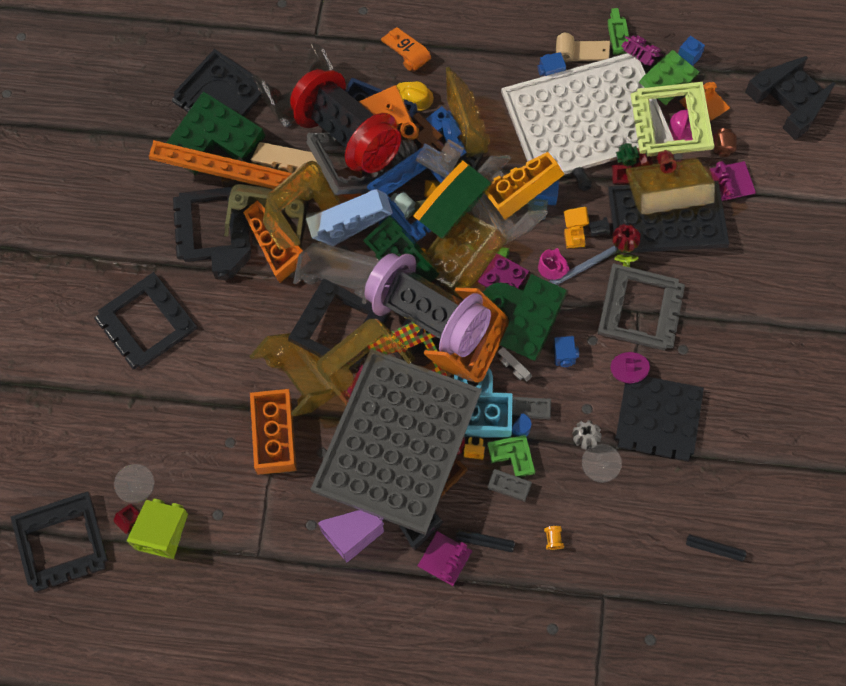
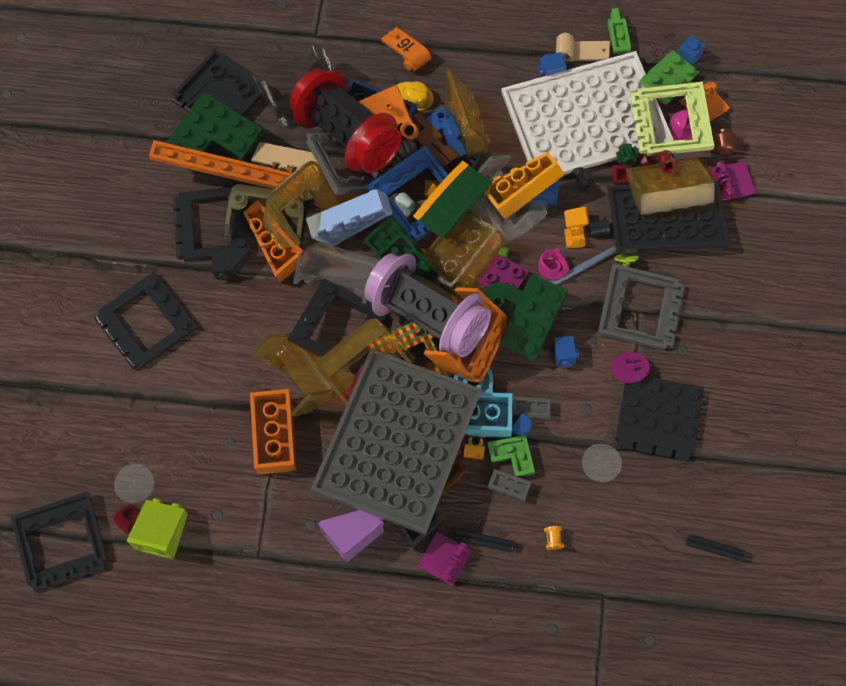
(443, 161): clear plate -> none
(519, 370): light grey plate -> none
(586, 434): light grey piece -> none
(626, 238): dark red piece -> none
(636, 43): magenta hinge -> none
(794, 91): black wedge -> none

